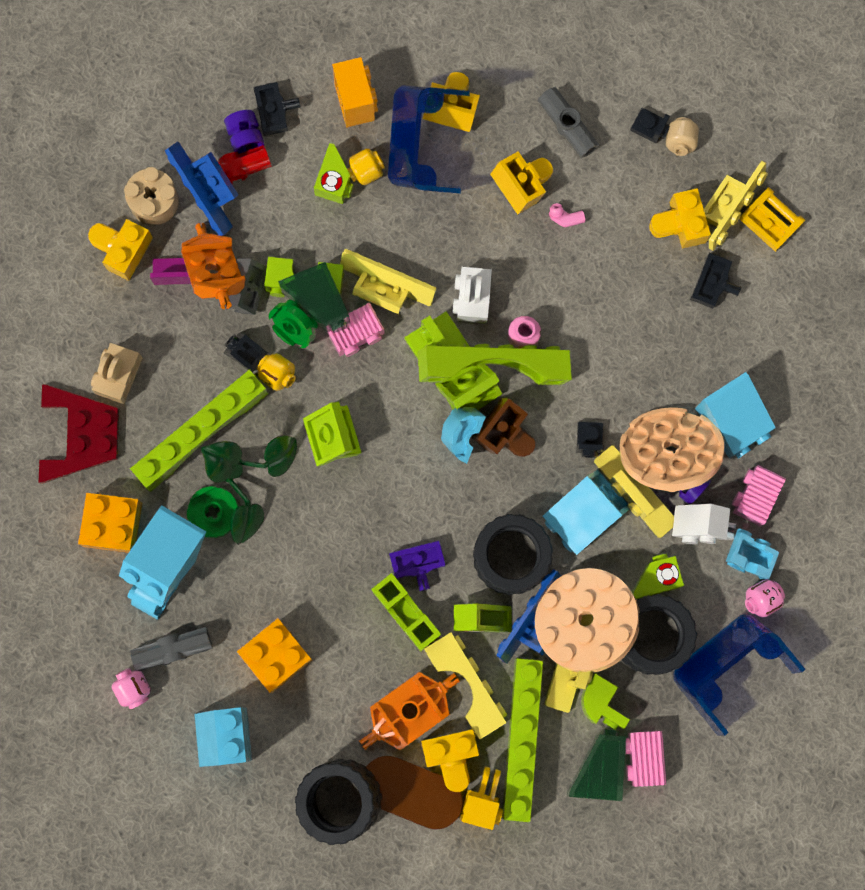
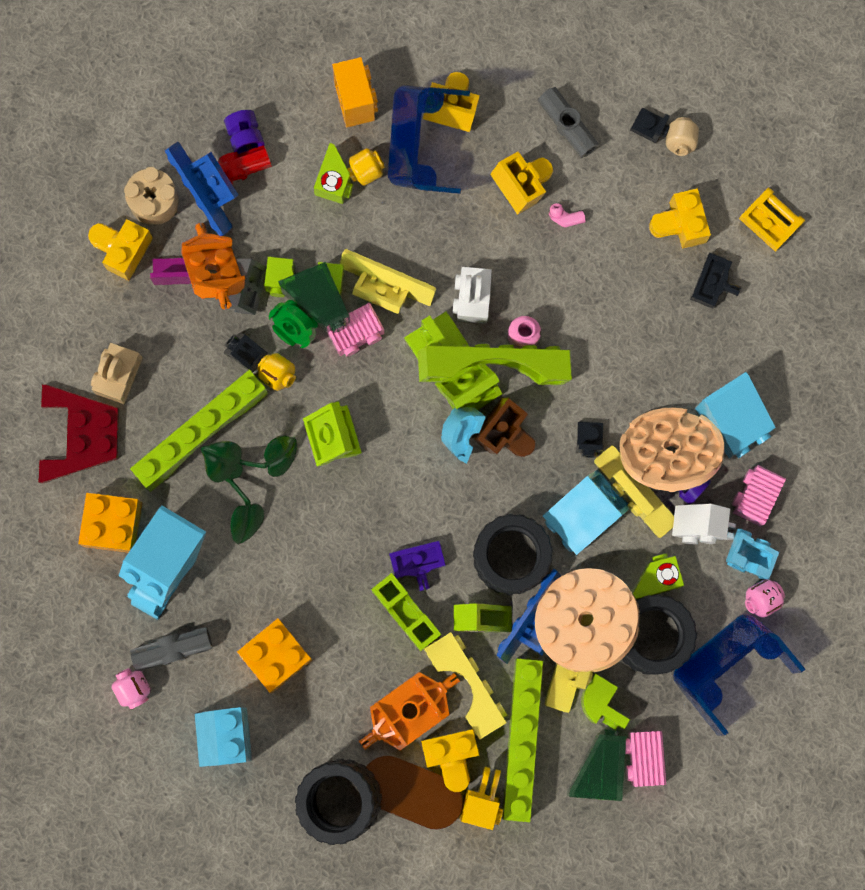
(199, 506): green plate -> none
(273, 108): black plate -> none
(728, 201): light yellow bracket -> none

